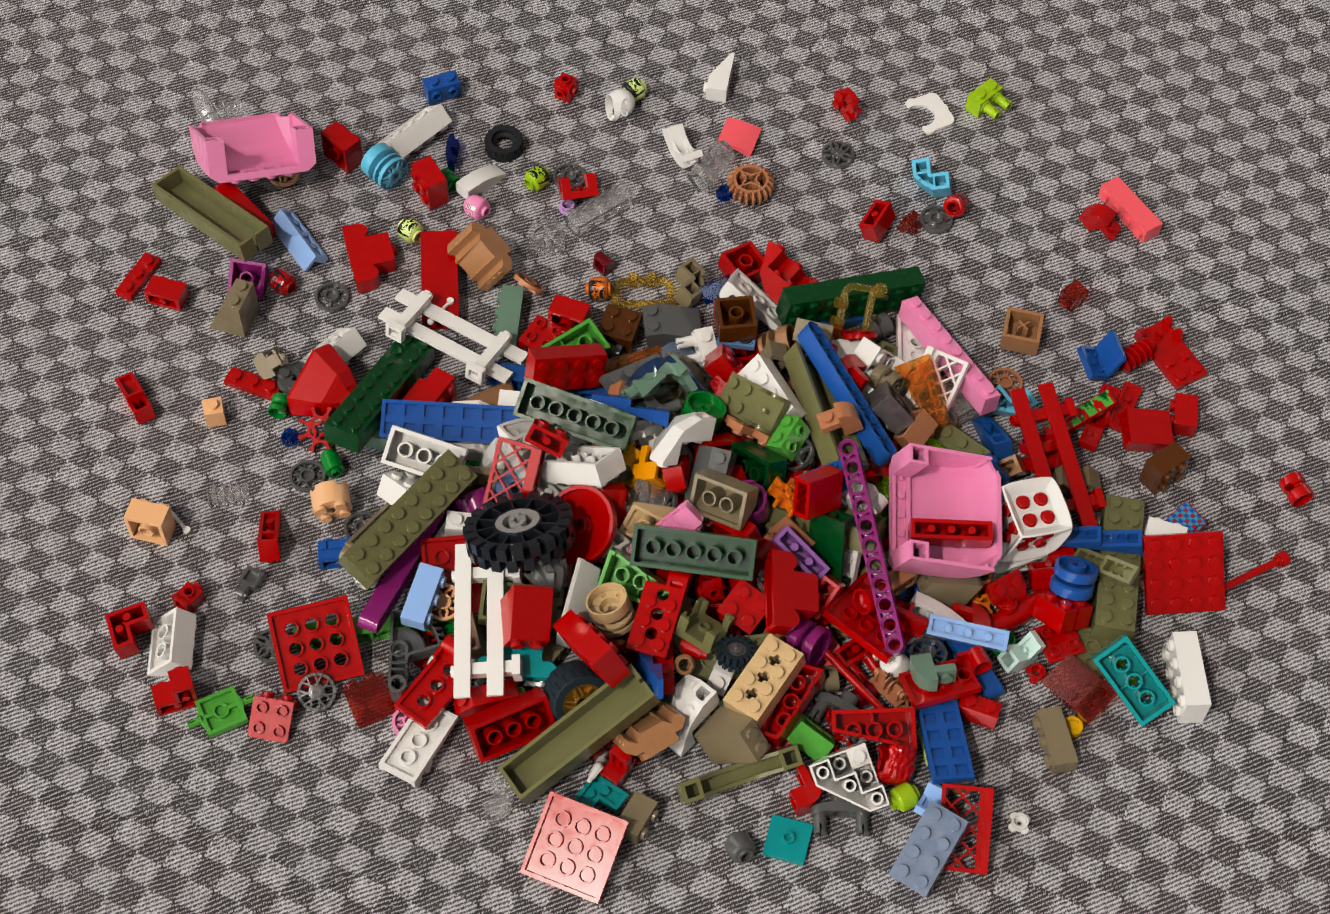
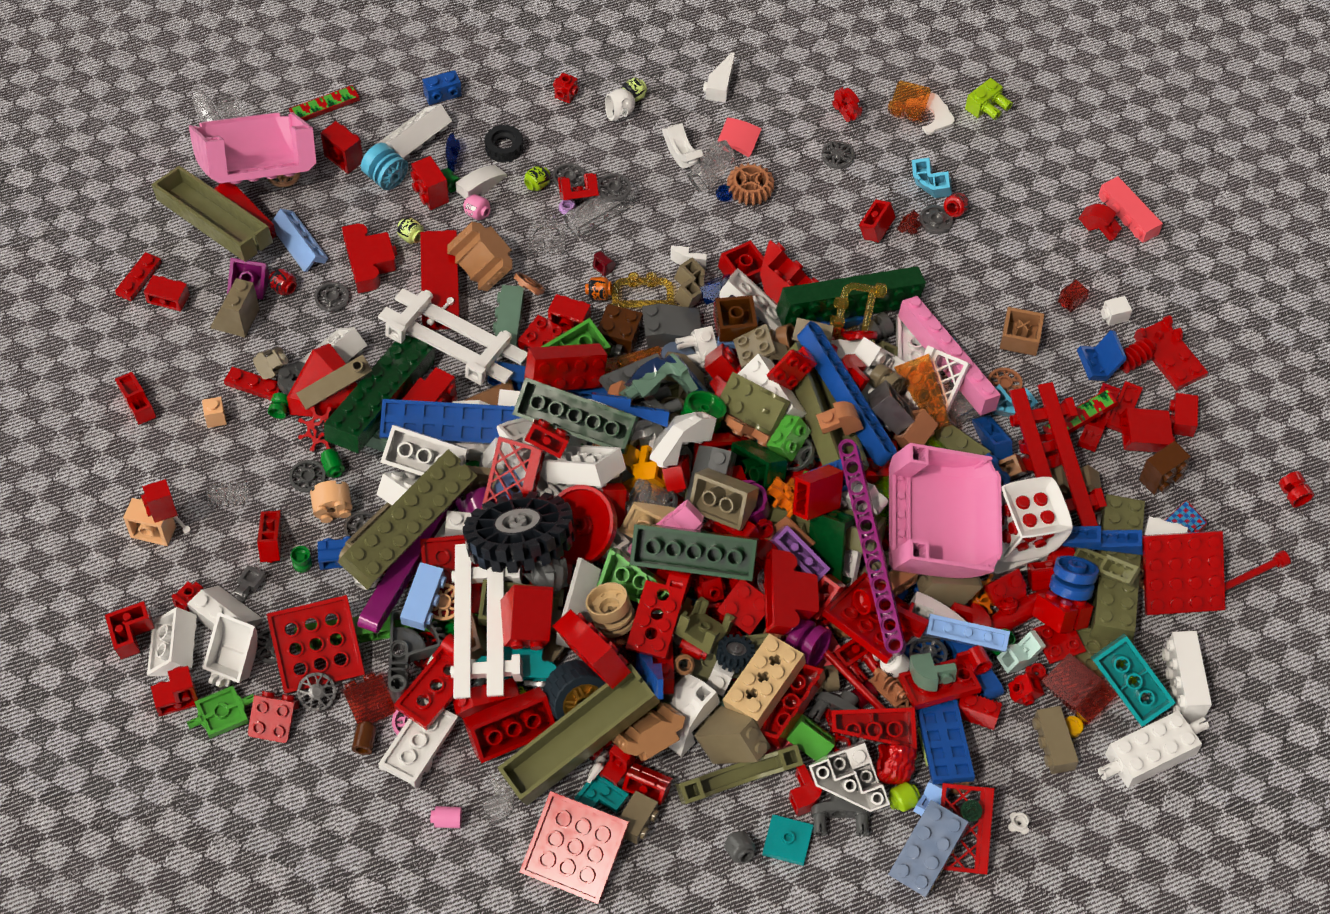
(158, 501): none -> red brick
(214, 600): none -> white slope
(230, 651): none -> white piece
(289, 437): clear blue plate -> none
(301, 559): none -> green wheel
(326, 103): none -> tile
(334, 382): none -> dark tan piece
(364, 738): none -> reddish brown brick
(446, 817): none -> bright pink brick
(614, 187): none -> flat silver wheel
(647, 782): none -> red brick
(681, 254): none -> white slope
(753, 343): none -> dark tan bracket
(768, 530): none -> red plate
(792, 368): none -> red bracket
(909, 101): none -> clear orange bracket
(951, 532): red brick -> none
(971, 810): none -> clear green wheel
(1025, 689): none -> red brick
(1116, 311): none -> white brick
(1153, 749): none -> white brick

